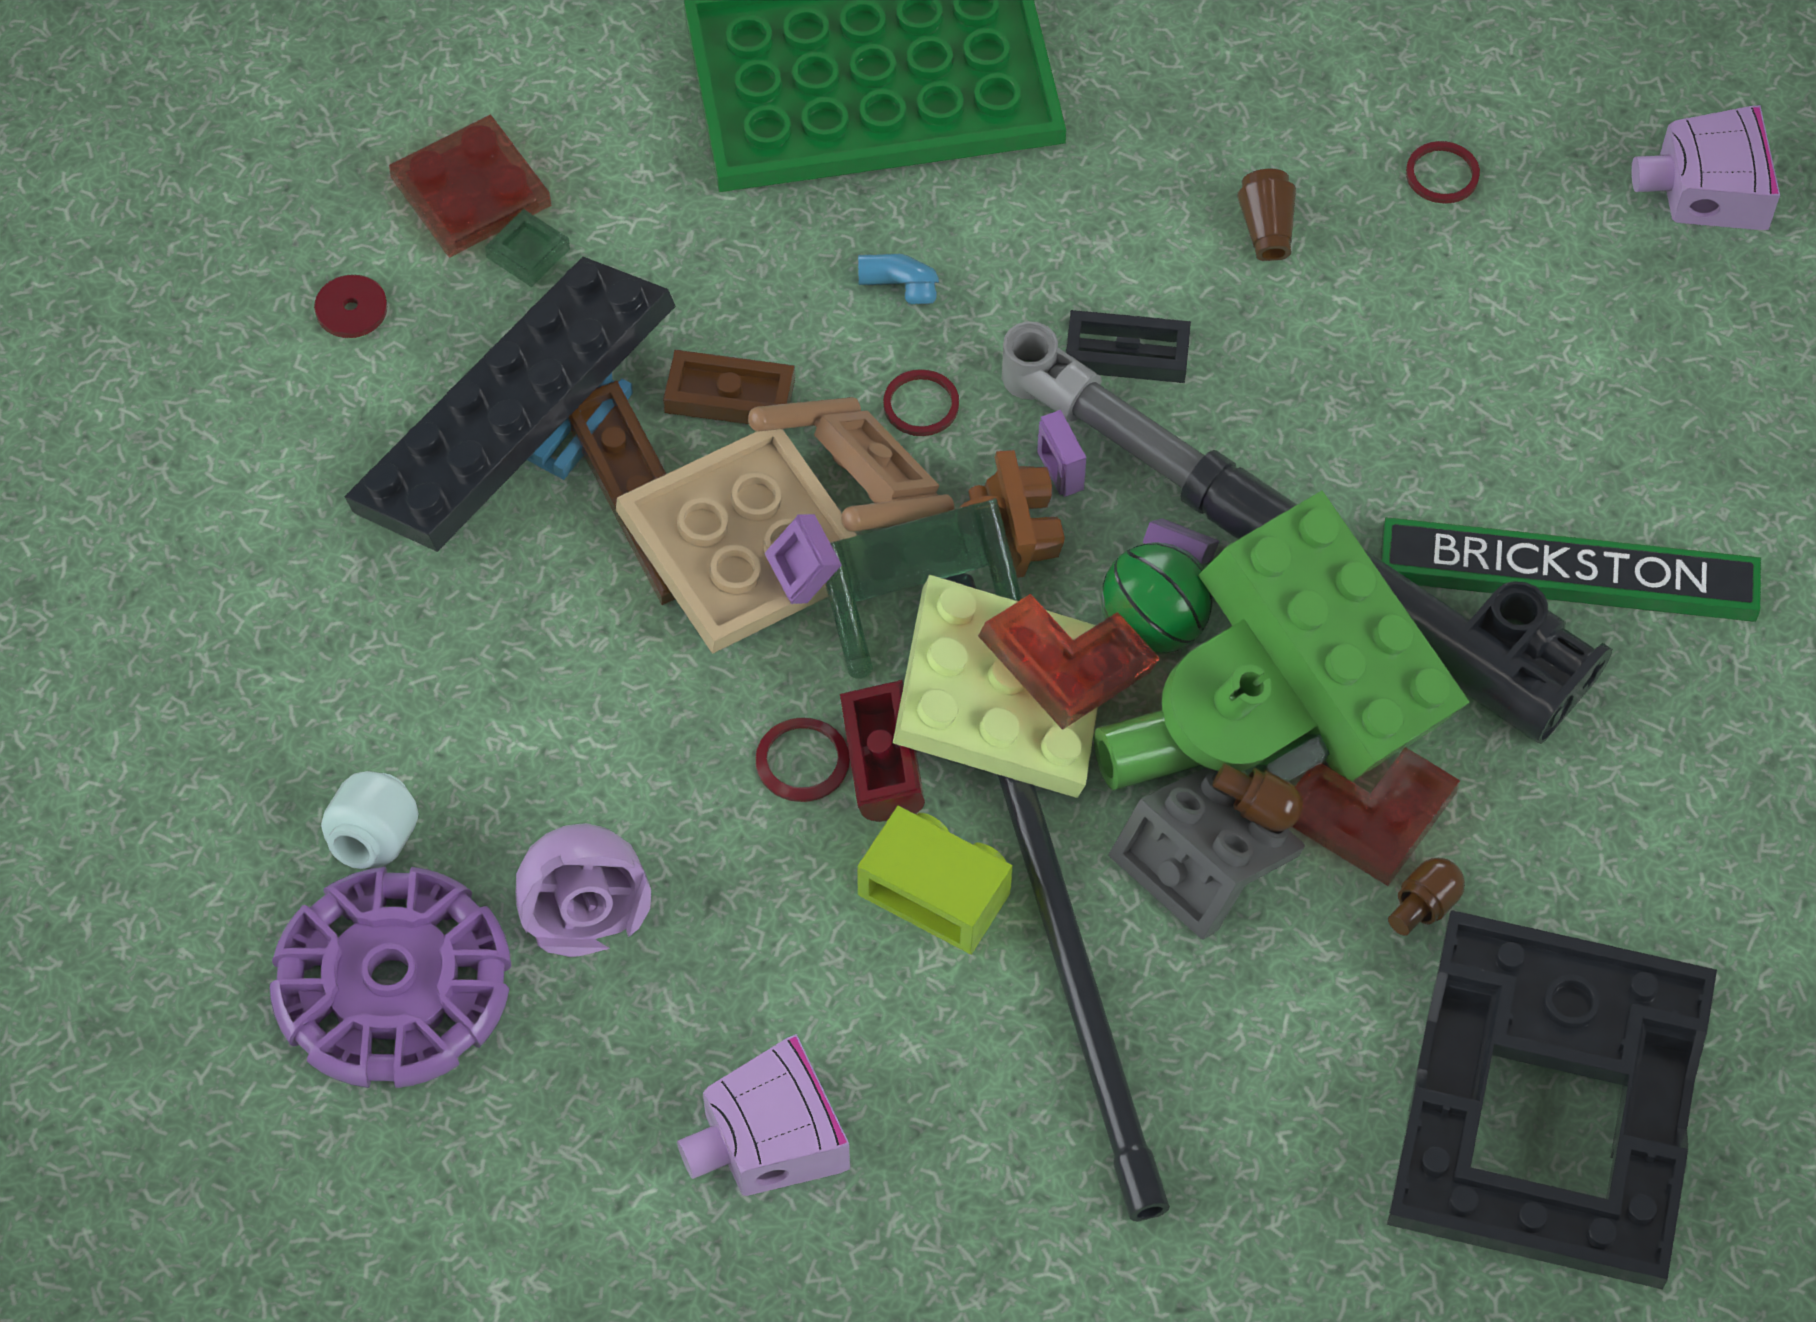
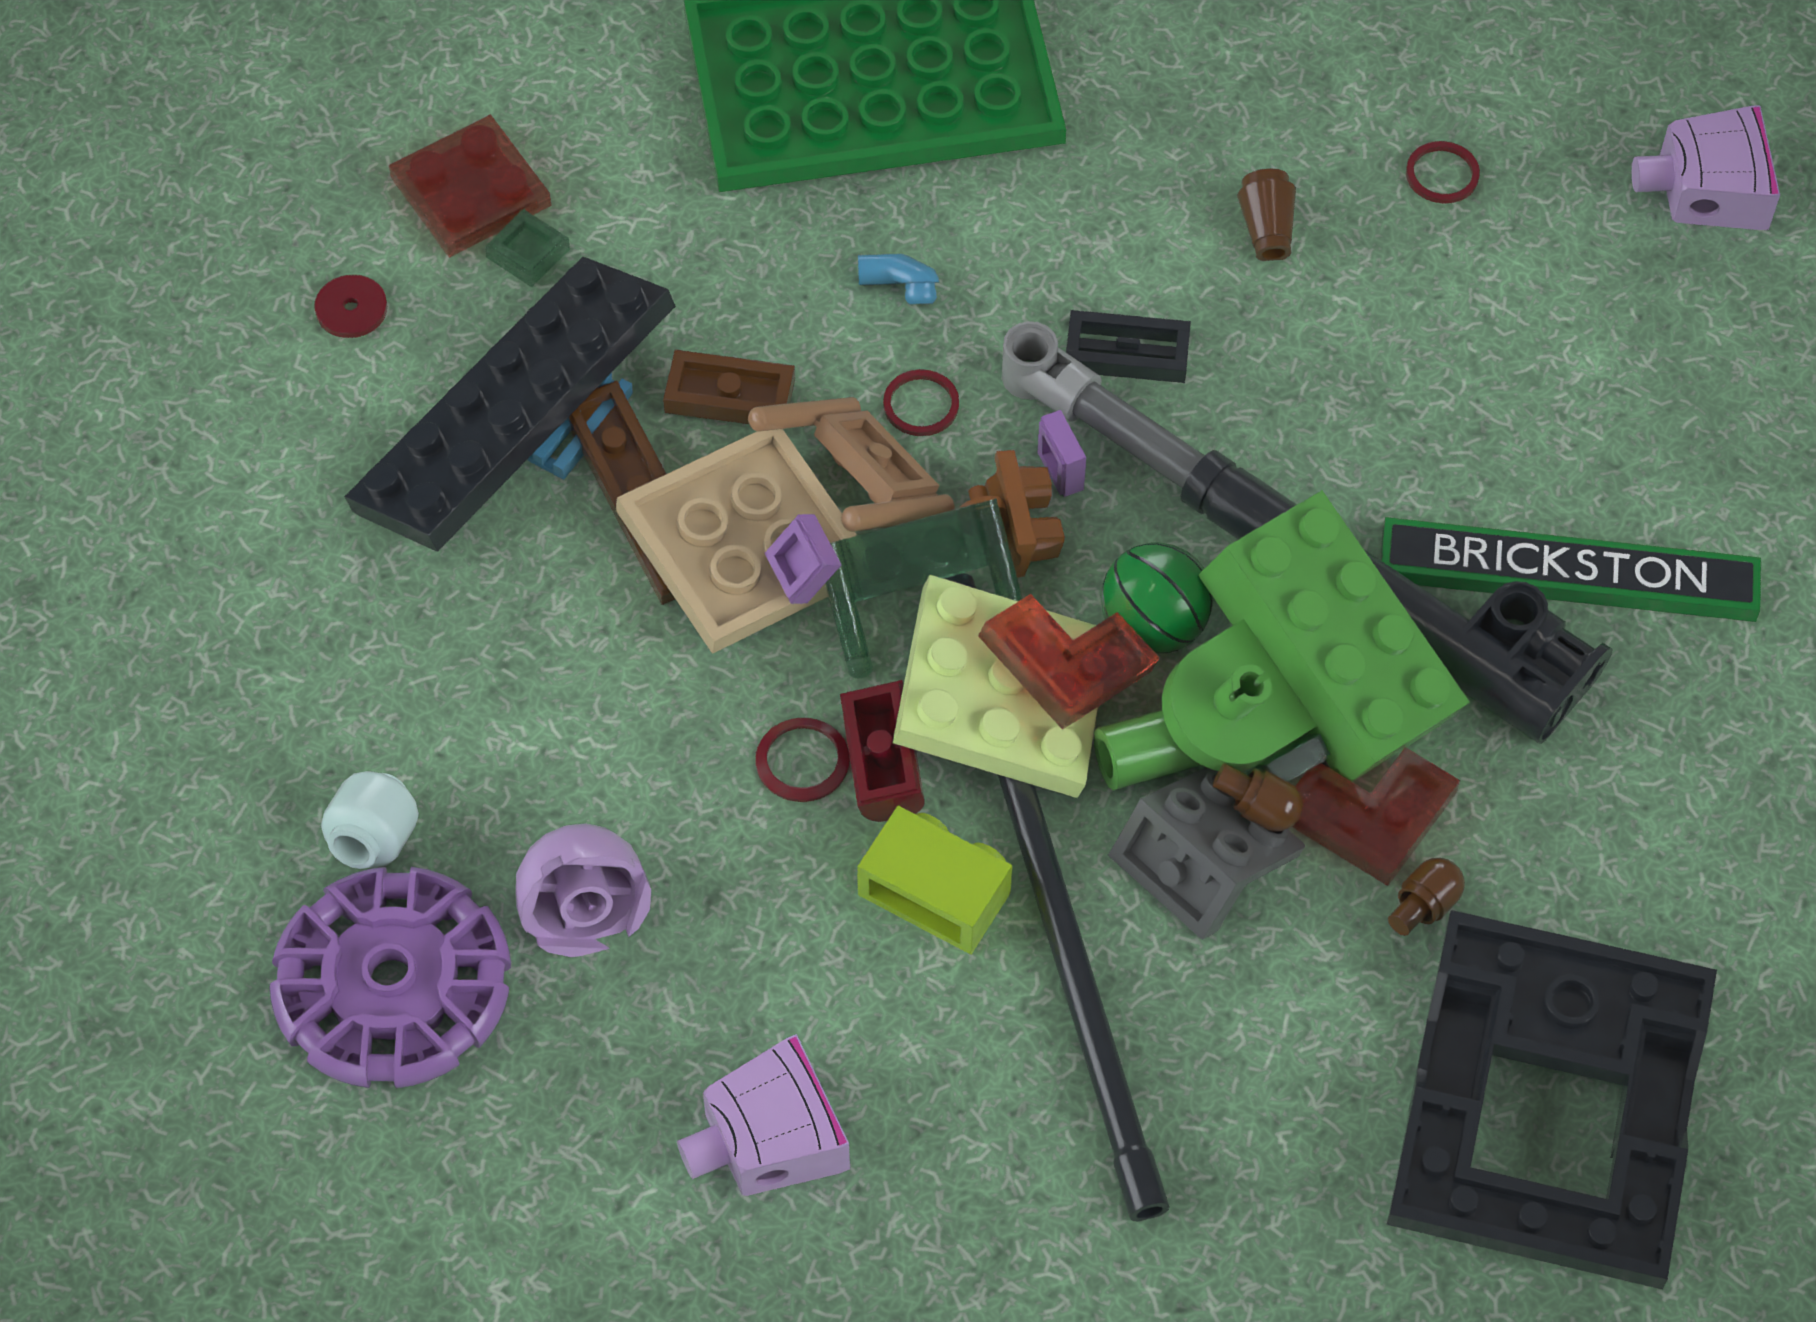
(1168, 532): medium lavender tile -> none

